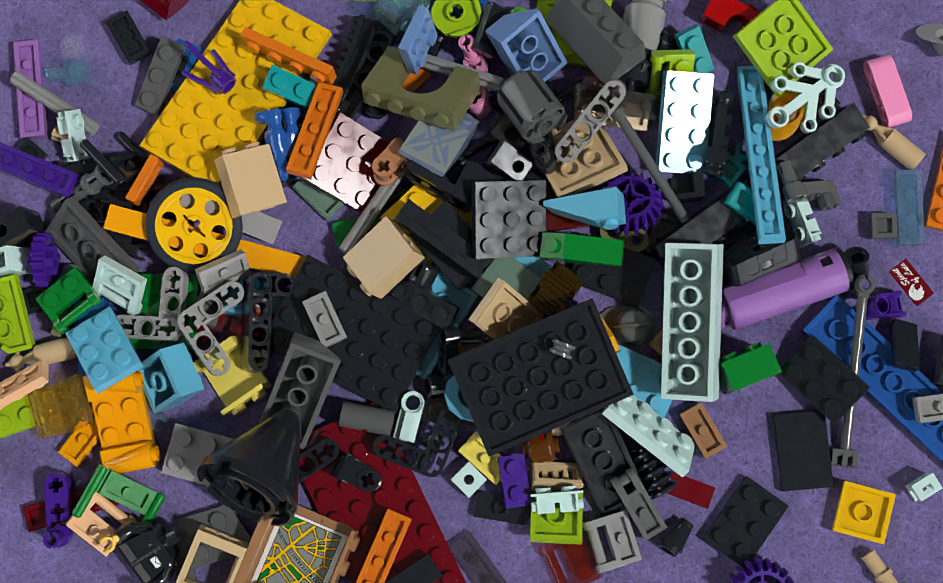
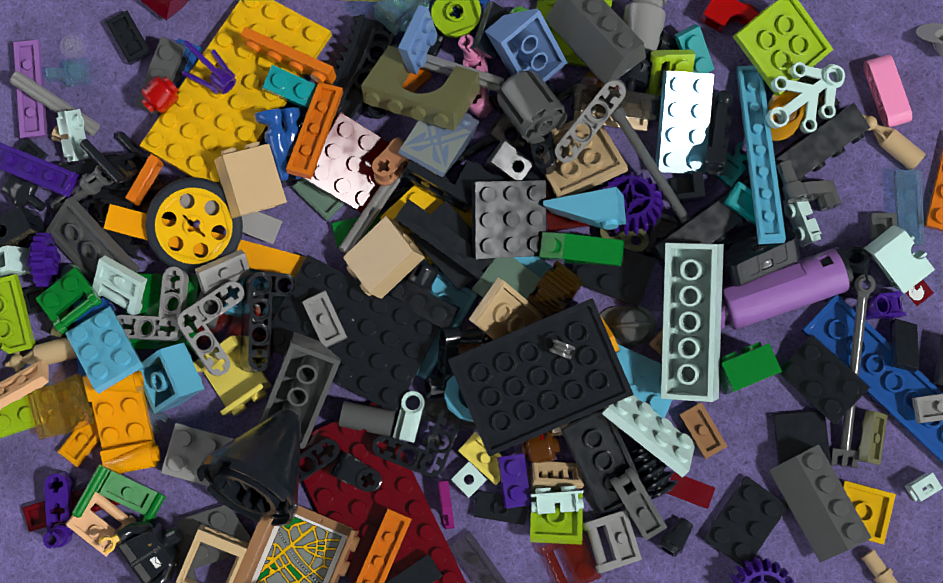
(22, 193): none -> black piece
(160, 94): none -> red head
(446, 505): none -> magenta tile
(819, 503): none -> dark grey slope
(872, 437): none -> olive plate
(895, 259): none -> light aqua piece

